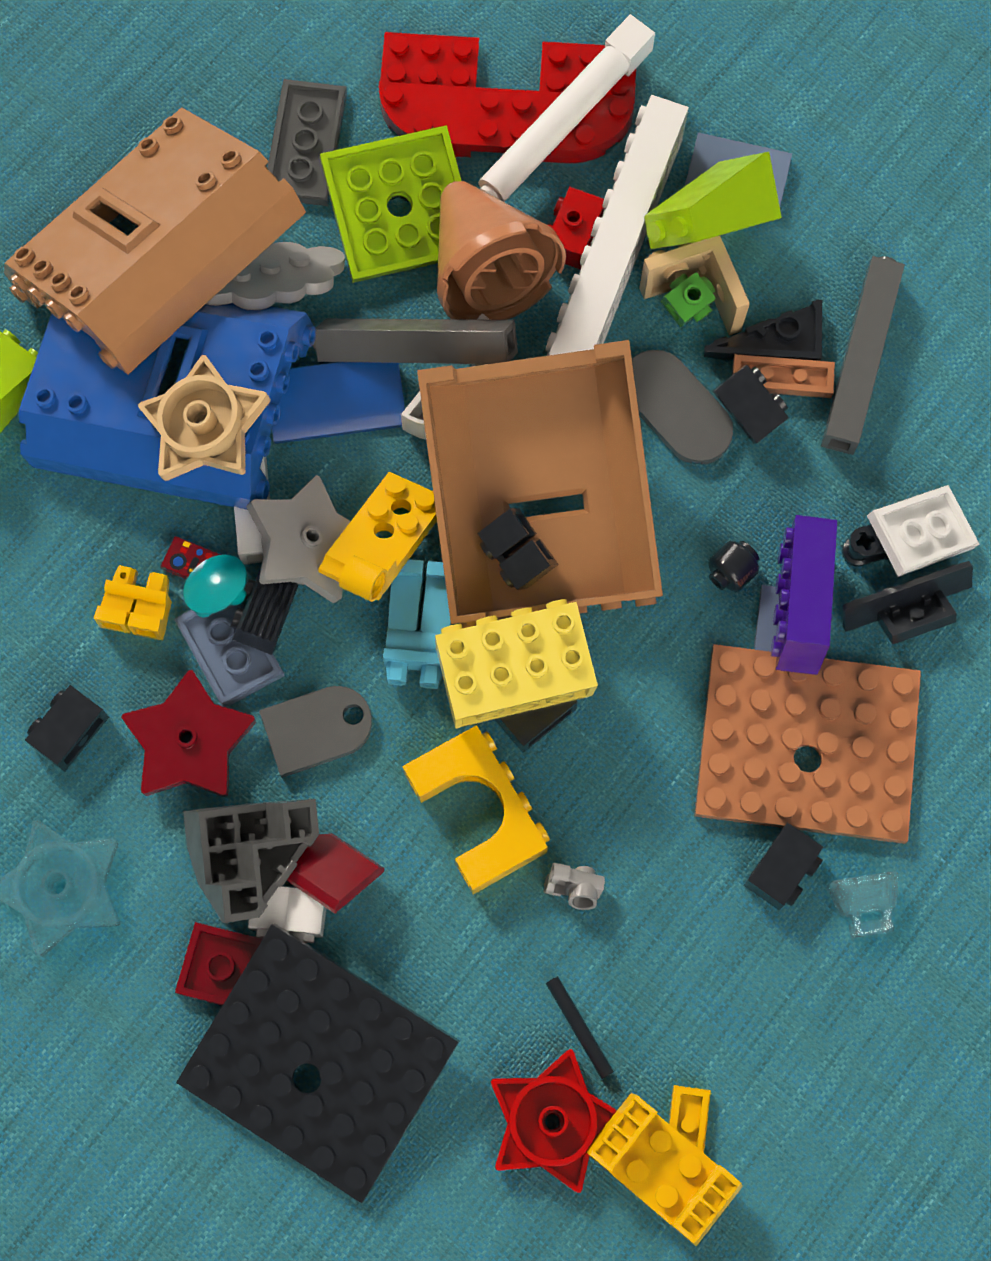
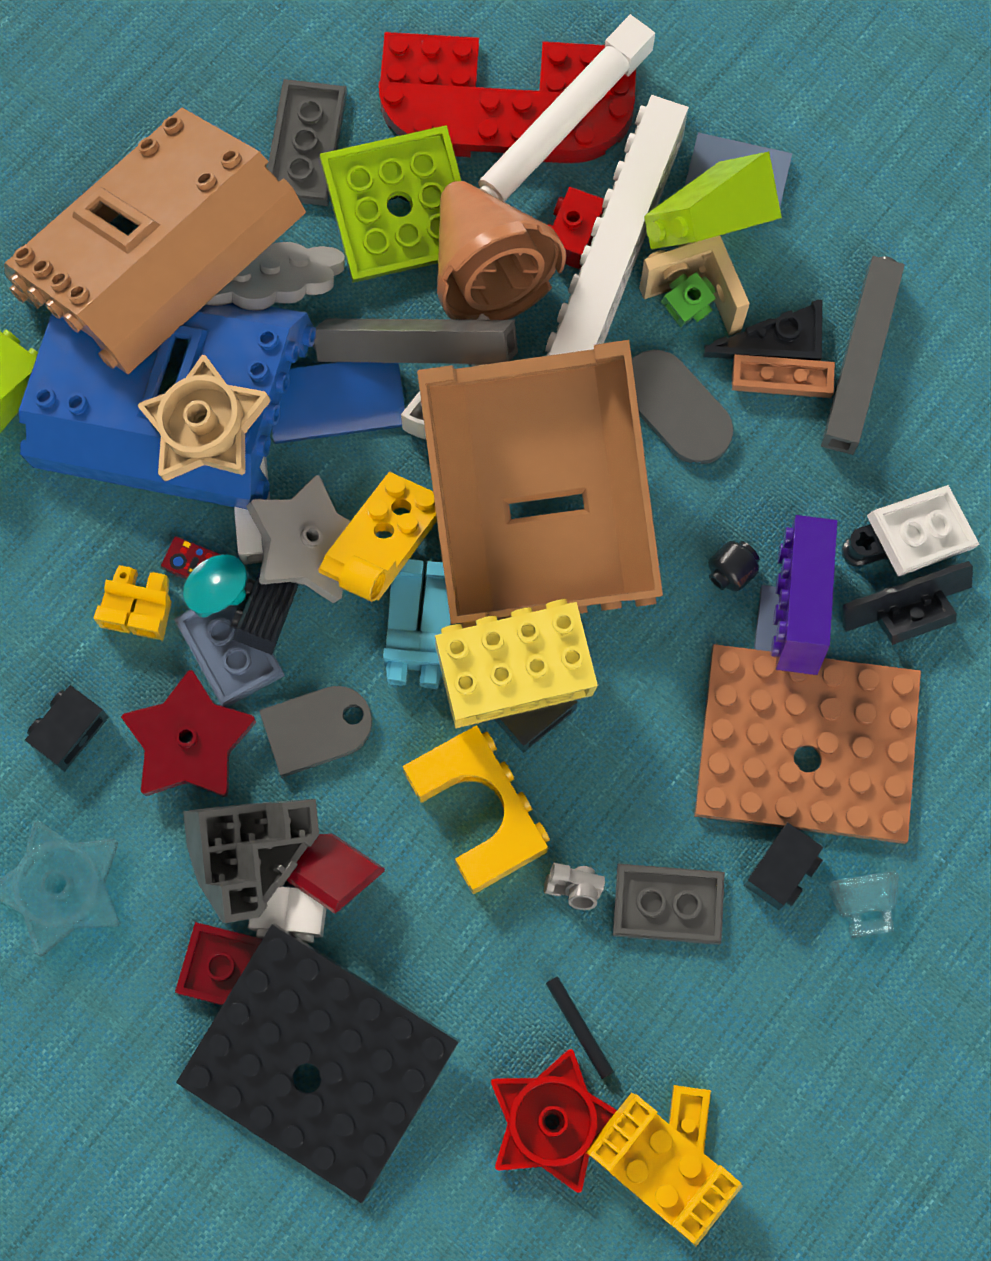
(507, 535): black piece -> none
(668, 904): none -> dark grey tile
(751, 403): black brick -> none

